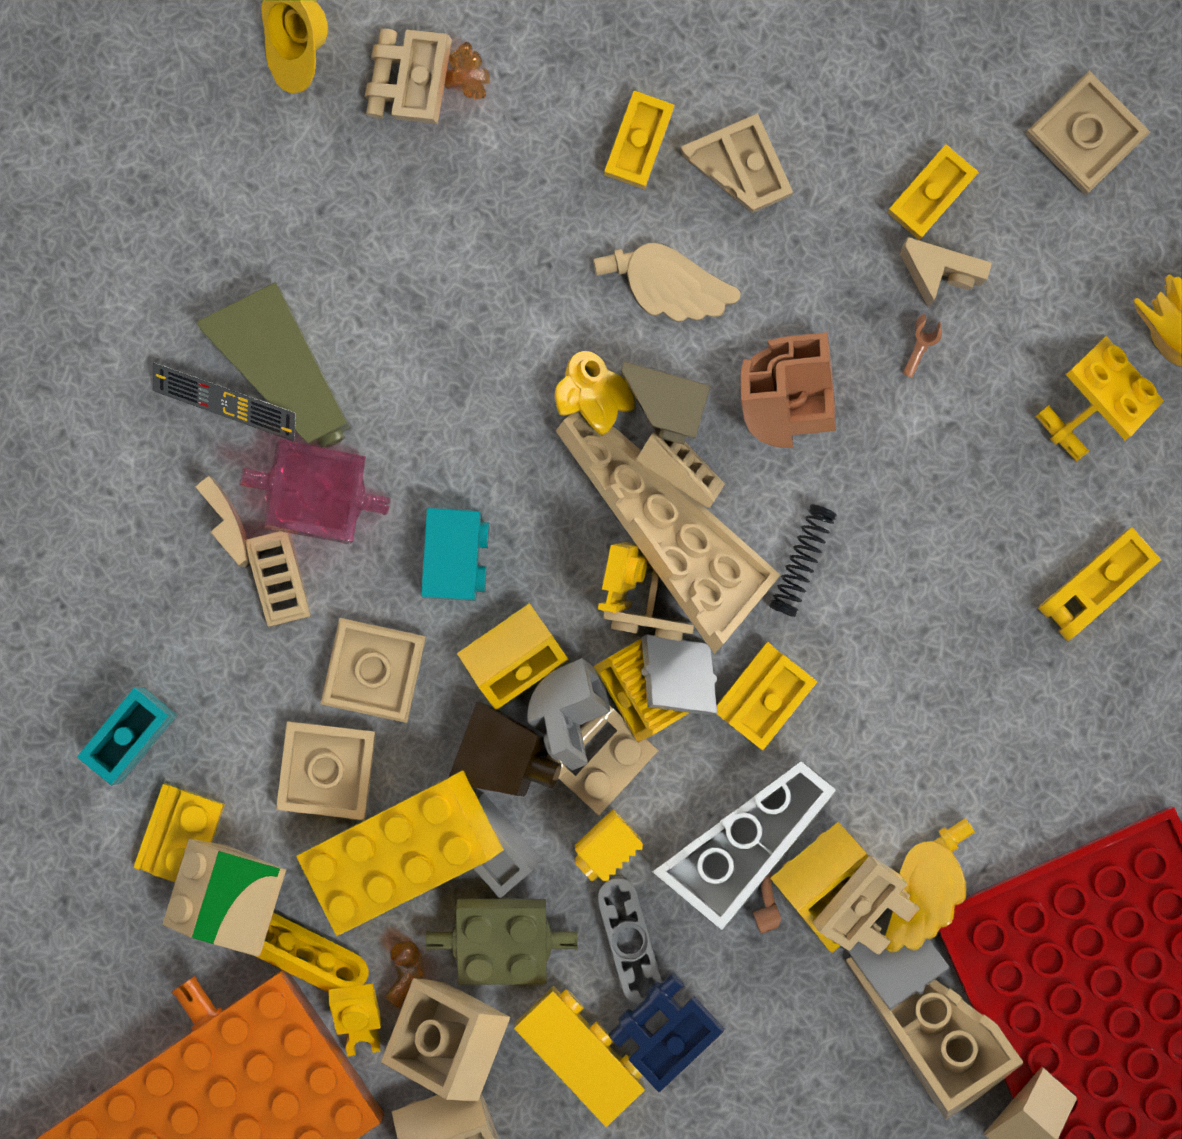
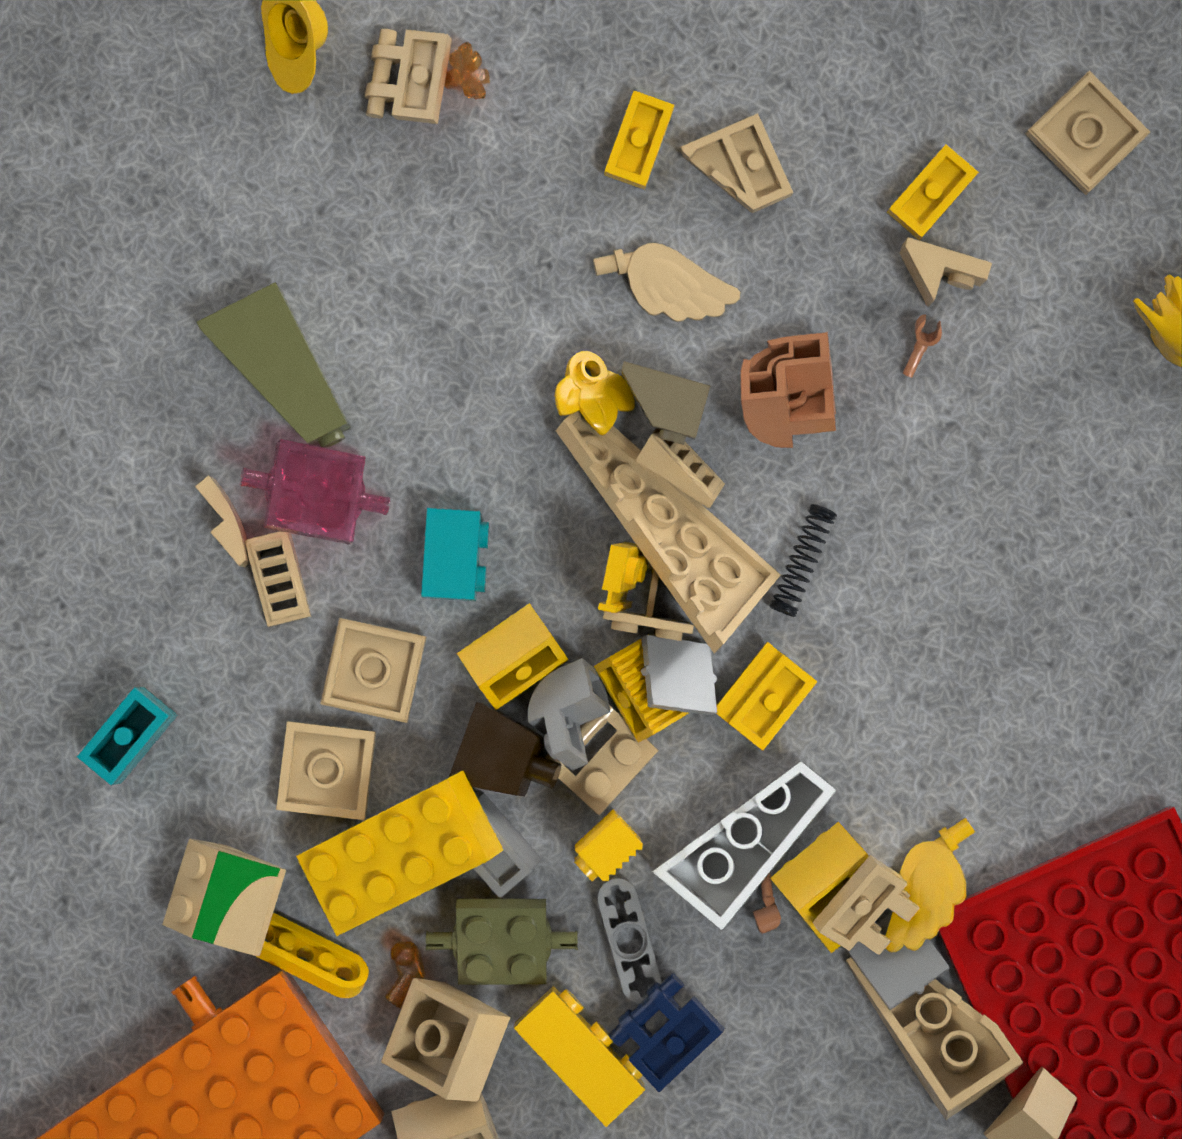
(174, 821): yellow plate -> none
(224, 402): dark grey sticker -> none
(356, 1015): yellow plate -> none
(1100, 582): yellow plate -> none
(1112, 389): yellow plate -> none

